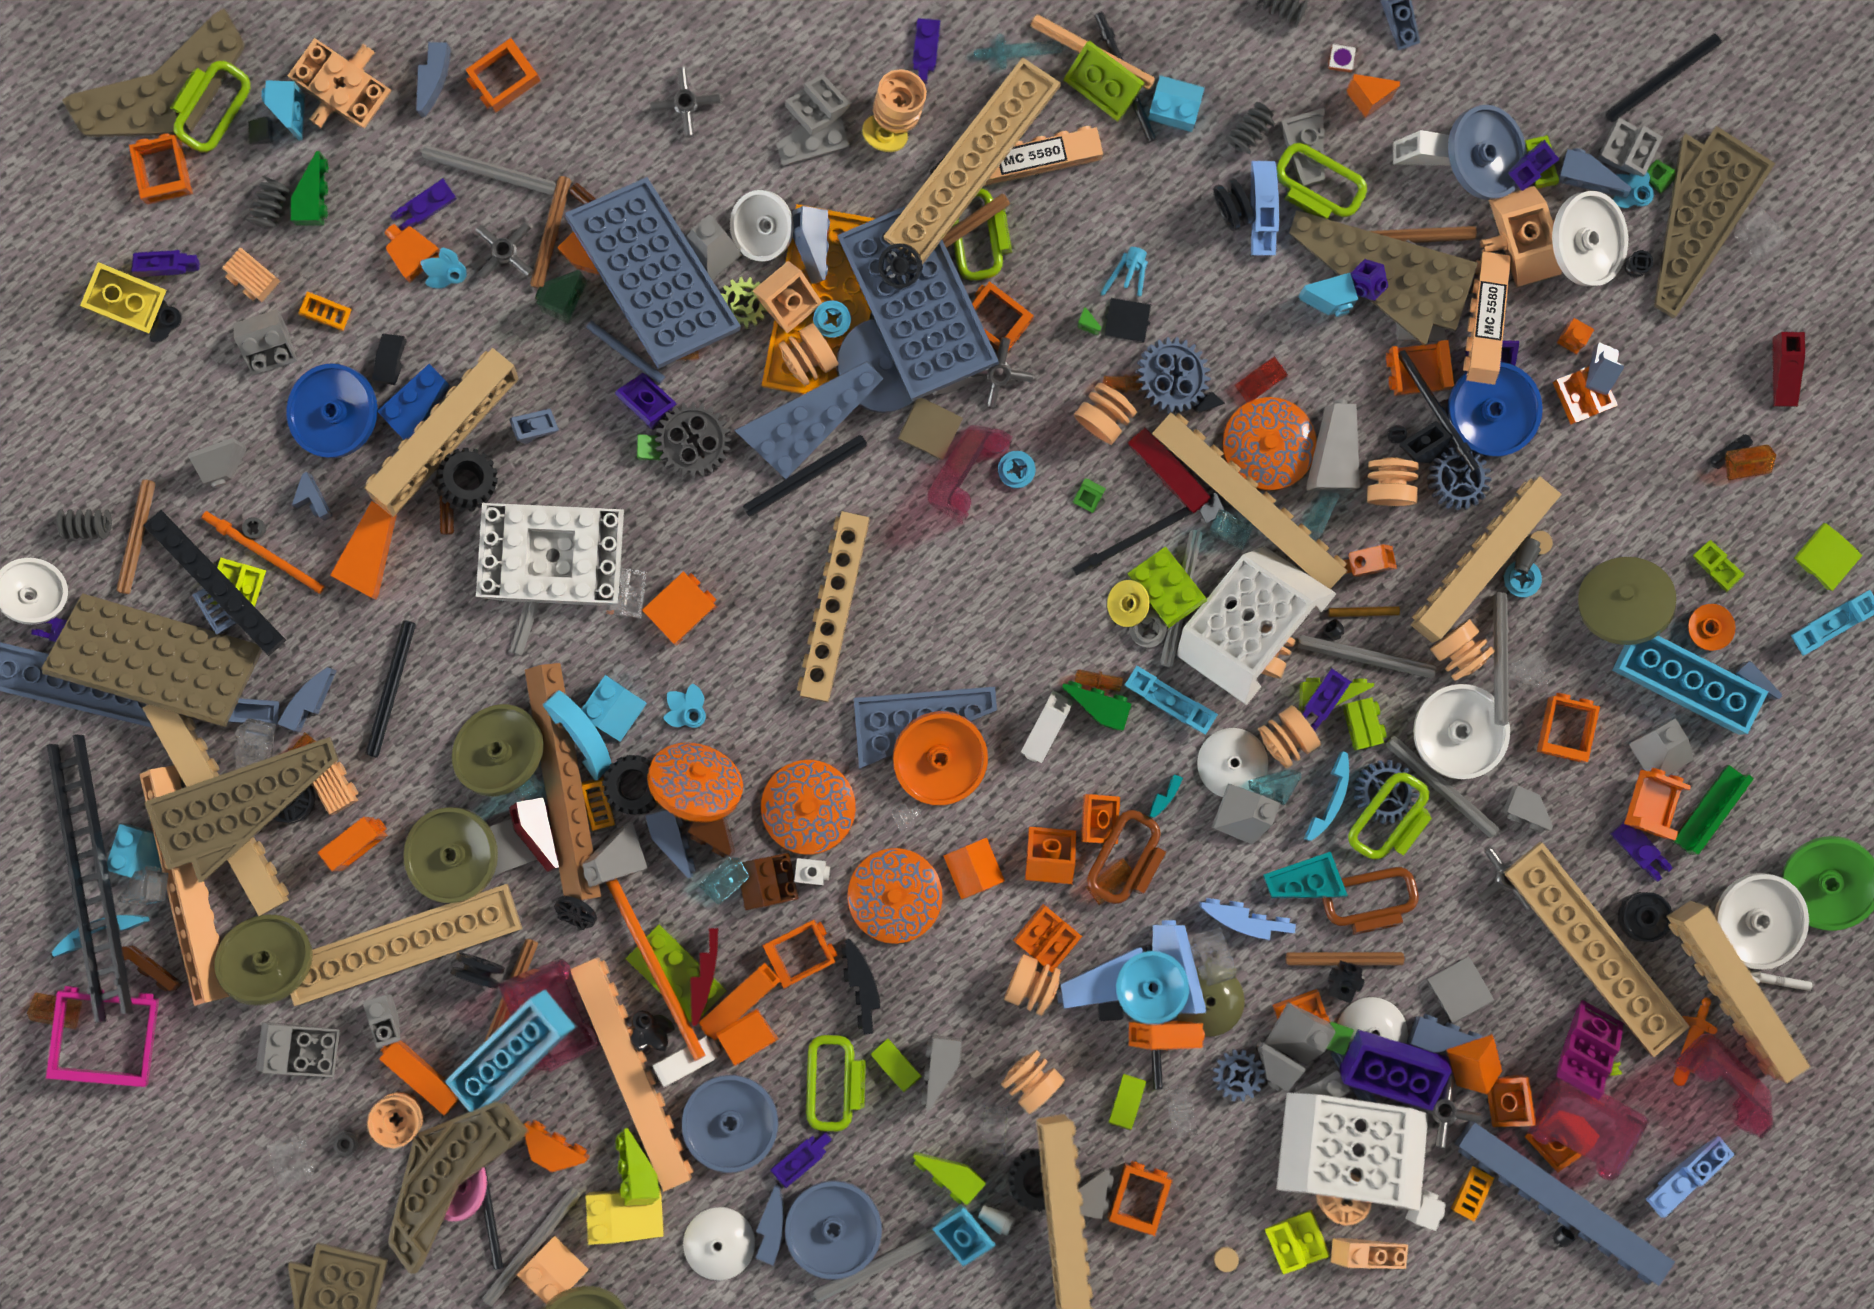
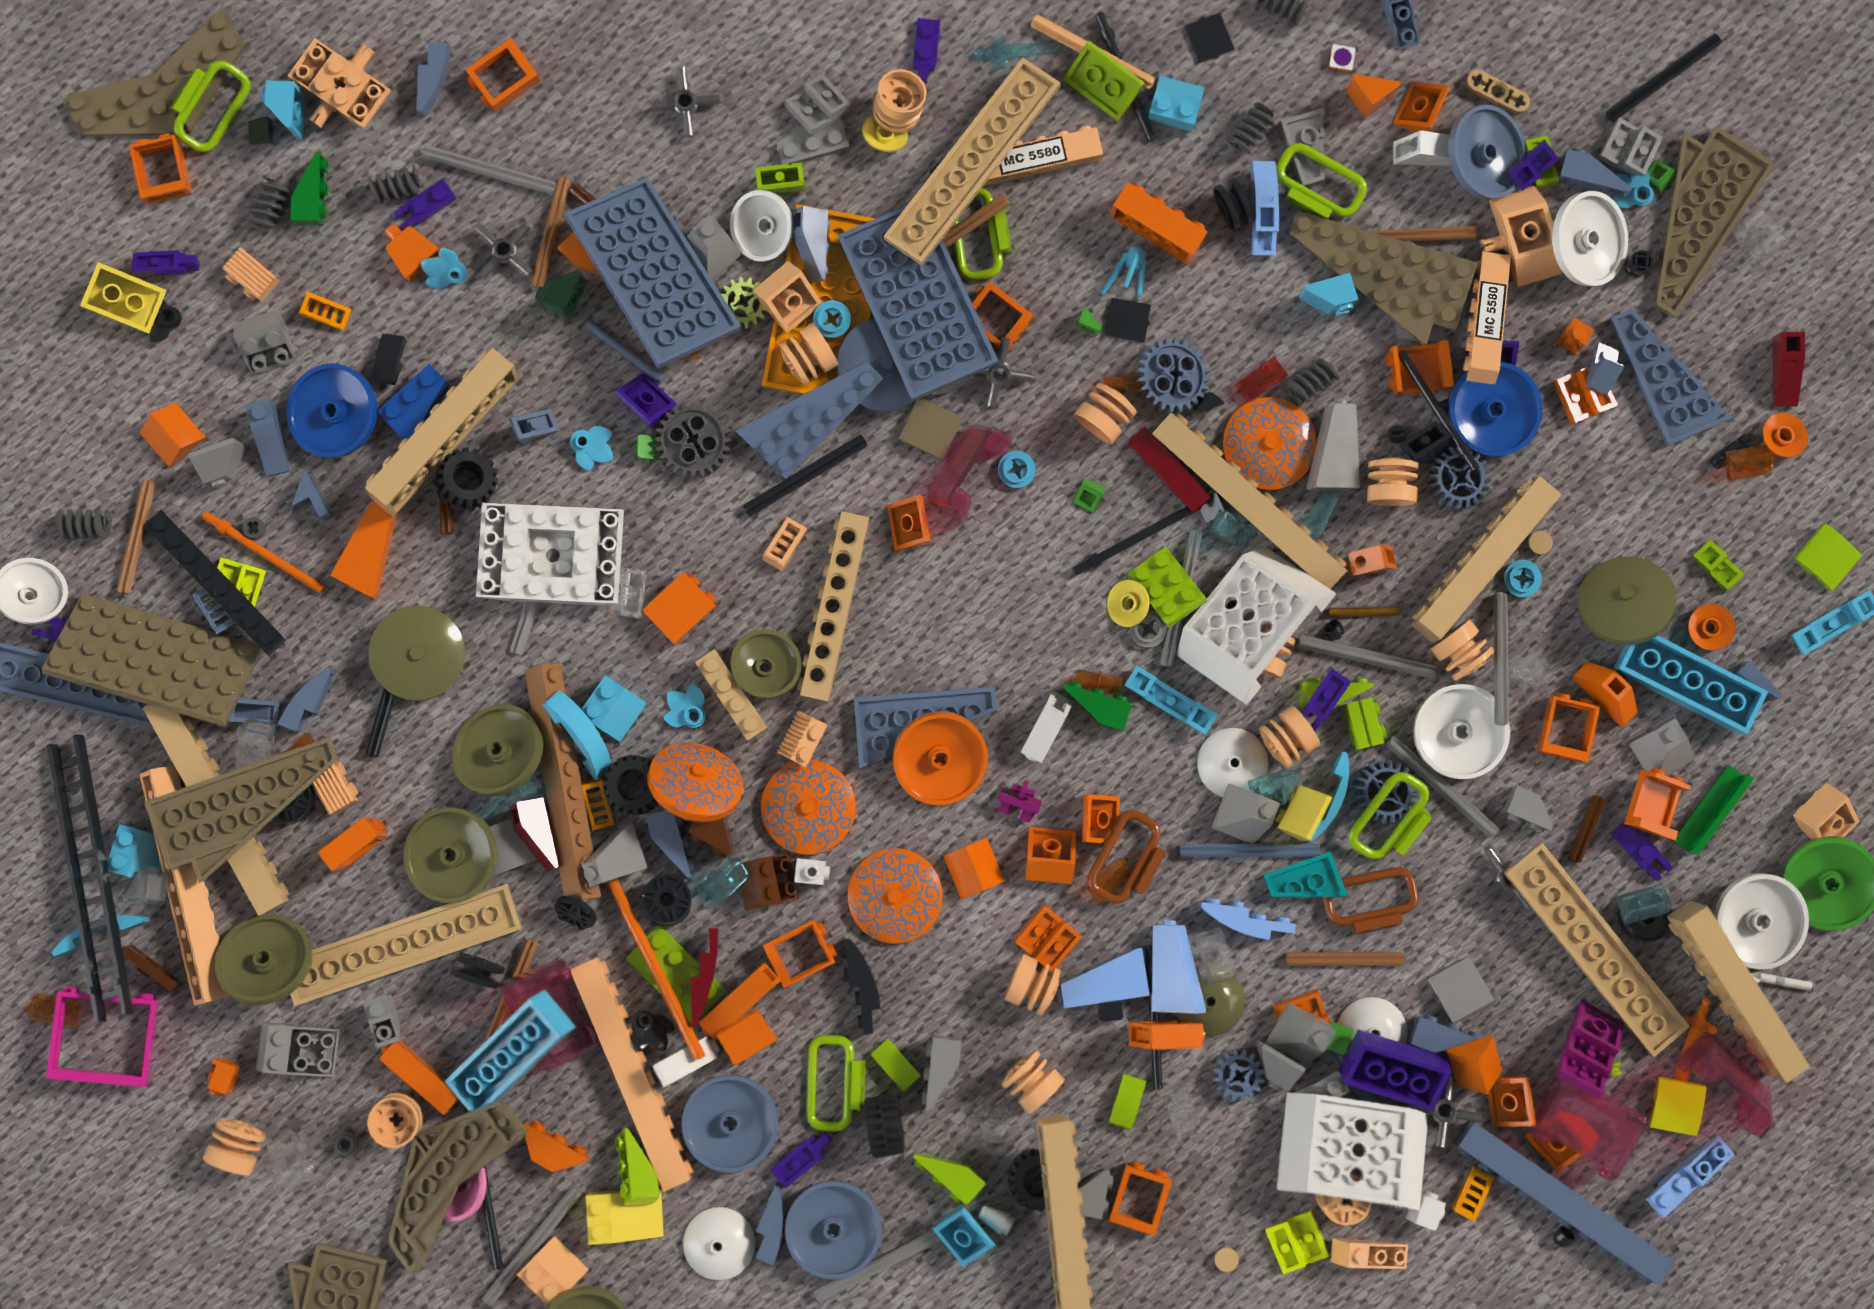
(171, 433): none -> orange slope
(223, 1076): none -> orange brick
(232, 1151): none -> light nougat wheel
(268, 436): none -> sand blue slope
(395, 185): none -> dark grey piece
(416, 653): none -> olive dish
(595, 448): none -> medium azure plate
(662, 886): none -> black wheel
(731, 695): none -> tan brick
(769, 650): none -> olive dish
(781, 178): none -> lime brick
(786, 556): none -> light nougat slope
(802, 738): none -> light nougat brick
(884, 1125): none -> black tyre
(900, 265): black wheel -> none
(904, 816): clear tile -> none
(908, 523): none -> orange slope
(1020, 797): none -> magenta hips
(1134, 991): medium azure dish -> none
(1158, 222): none -> orange brick
(1161, 802): teal slope -> none
(1209, 37): none -> black piece
(1249, 850): none -> sand blue axle
(1302, 813): none -> light yellow slope
(1310, 380): none -> dark grey piece
(1345, 981): black brick -> none
(1369, 279): dark purple brick -> none
(1421, 106): none -> orange slope
(1485, 78): none -> tan beam
(1526, 555): dark grey cone -> none
(1586, 829): none -> reddish brown axle
(1608, 691): none -> orange slope
(1643, 903): none -> clear light blue slope
(1669, 387): none -> sand blue wing
(1677, 1106): none -> neon yellow slope
(1791, 429): none -> orange dish
(1826, 814): none -> light nougat slope

